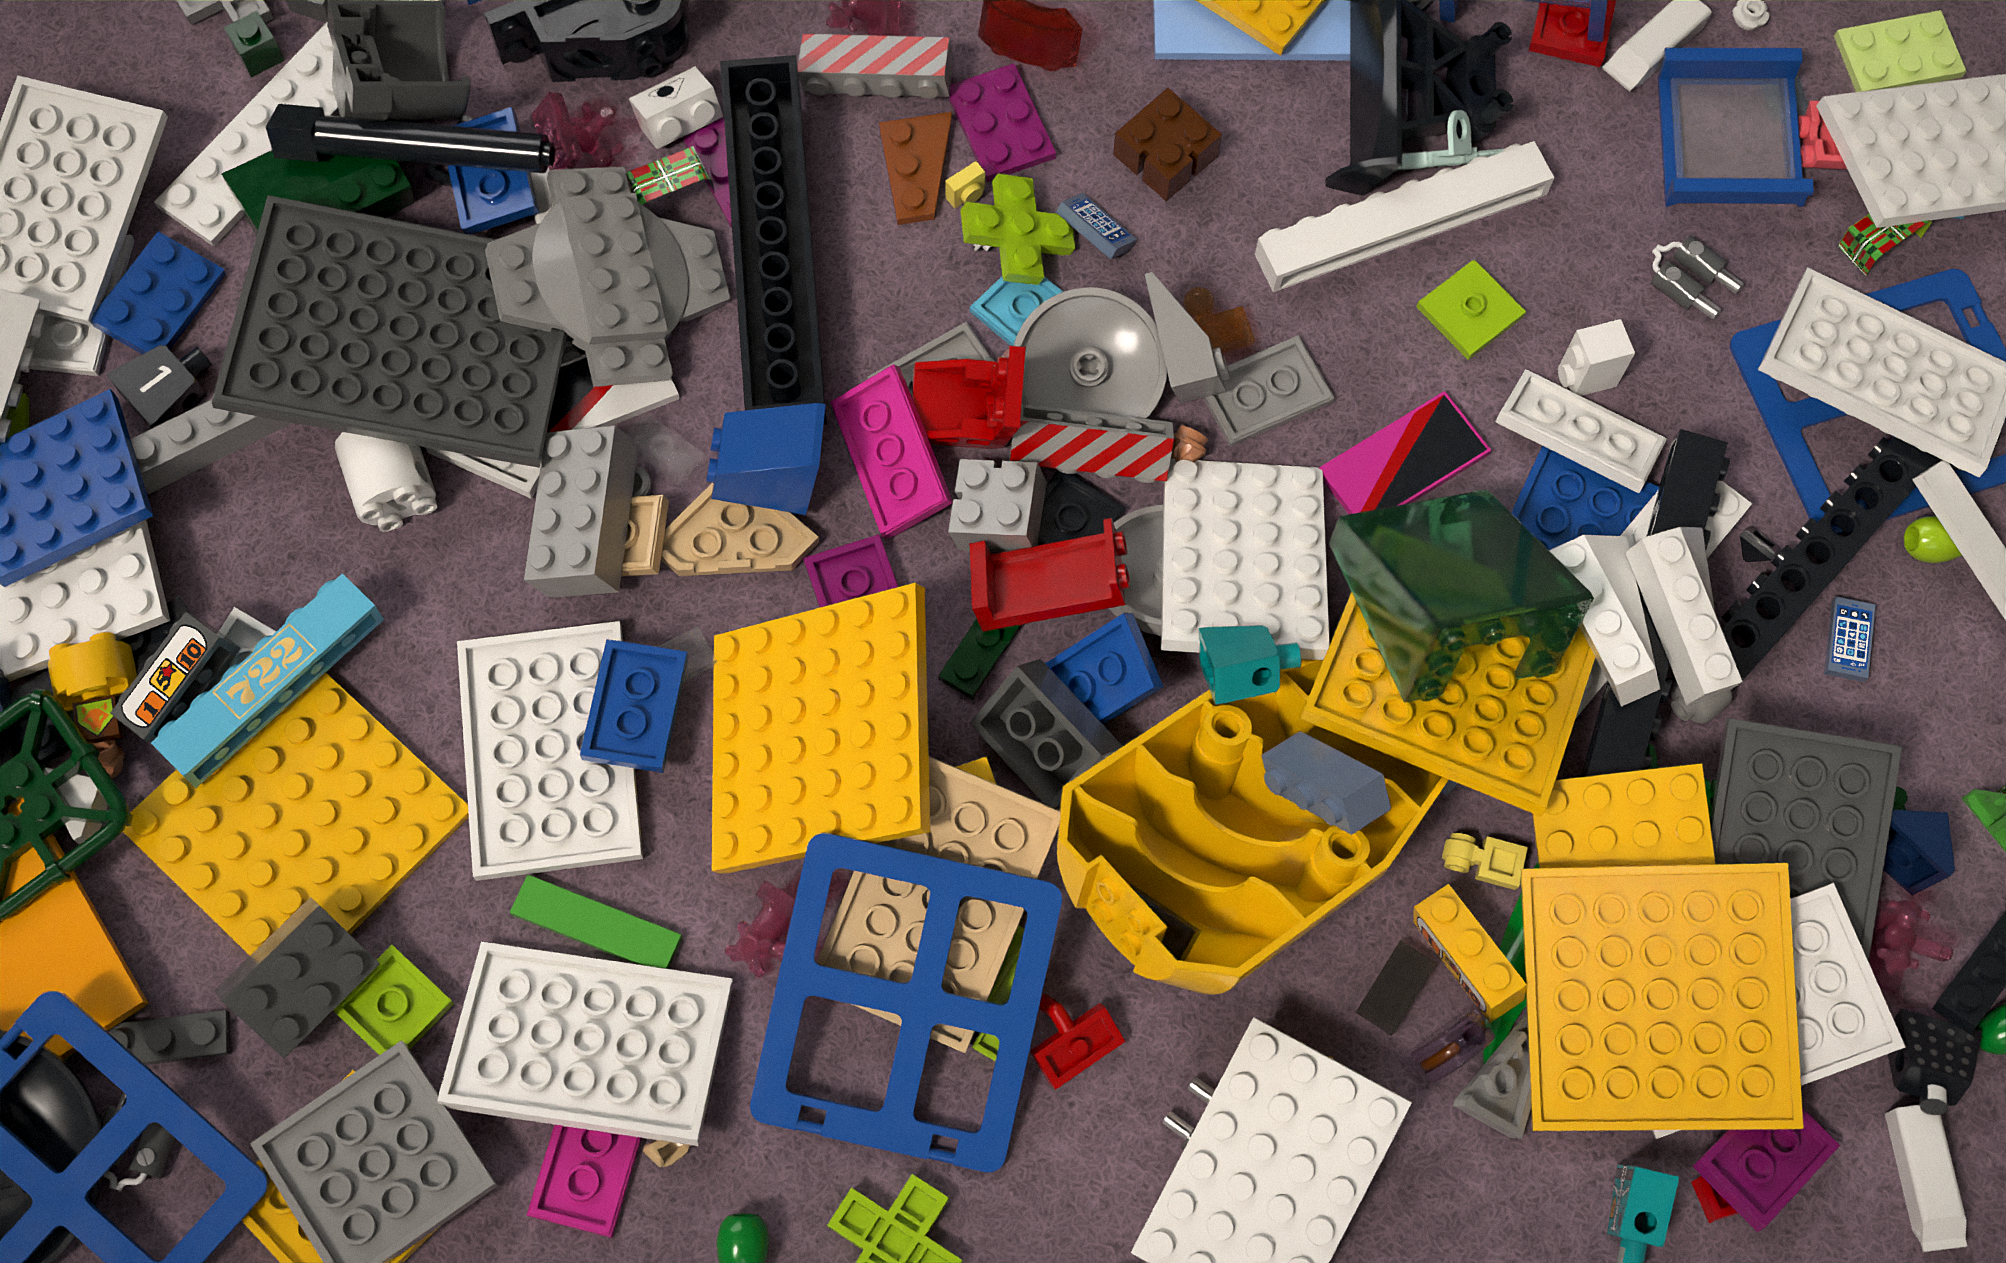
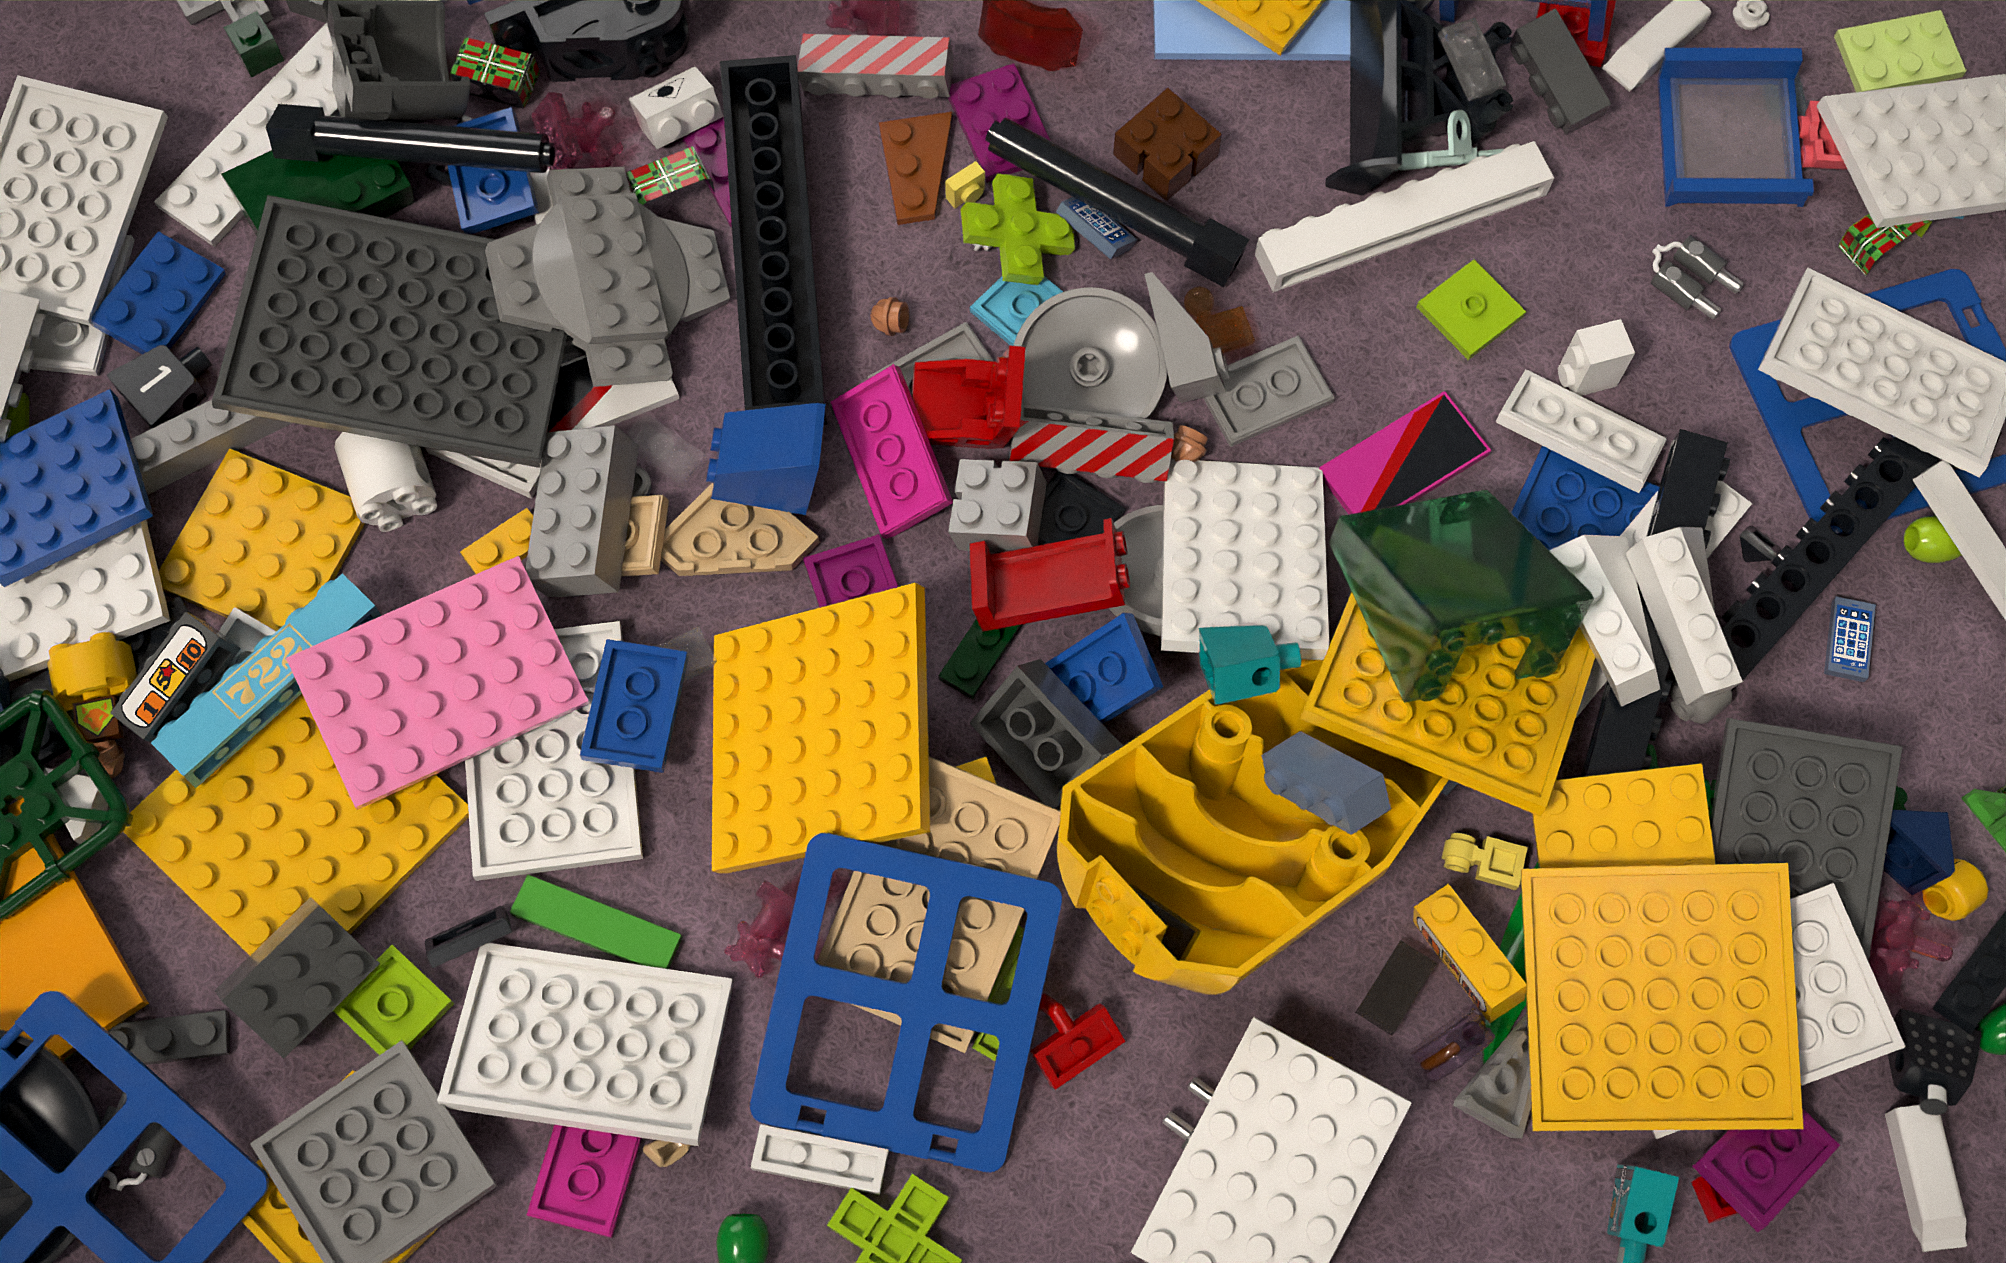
(260, 542): none -> yellow plate
(437, 682): none -> bright pink plate
(467, 936): none -> black tile
(497, 68): none -> piece
(501, 543): none -> yellow plate
(819, 1159): none -> white plate
(890, 316): none -> nougat plate
(1209, 247): none -> black brick
(1471, 59): none -> clear plate
(1559, 72): none -> dark grey brick
(1958, 894): none -> yellow head

